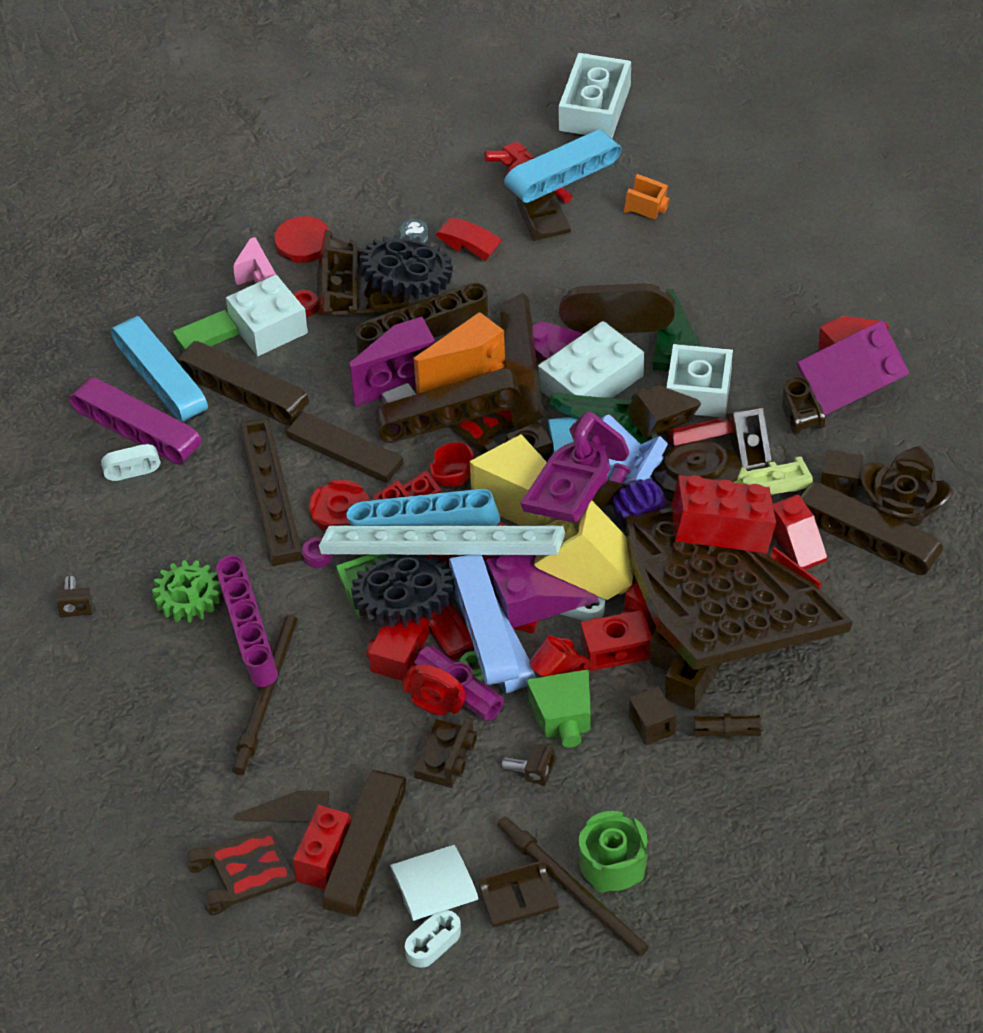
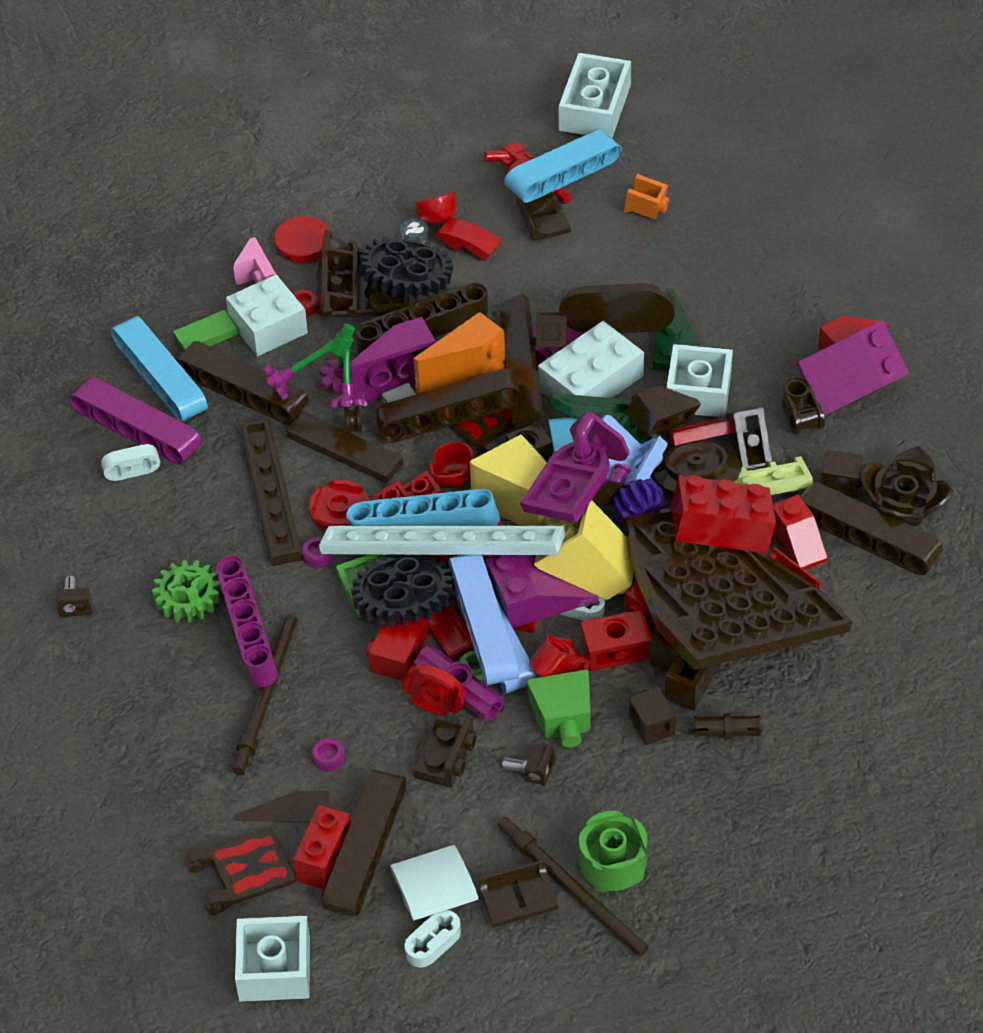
(272, 958): none -> light aqua brick
(328, 754): none -> magenta tile
(335, 373): none -> magenta plant
(352, 419): none -> dark brown bush
(437, 209): none -> red hair
(551, 329): none -> dark brown brick

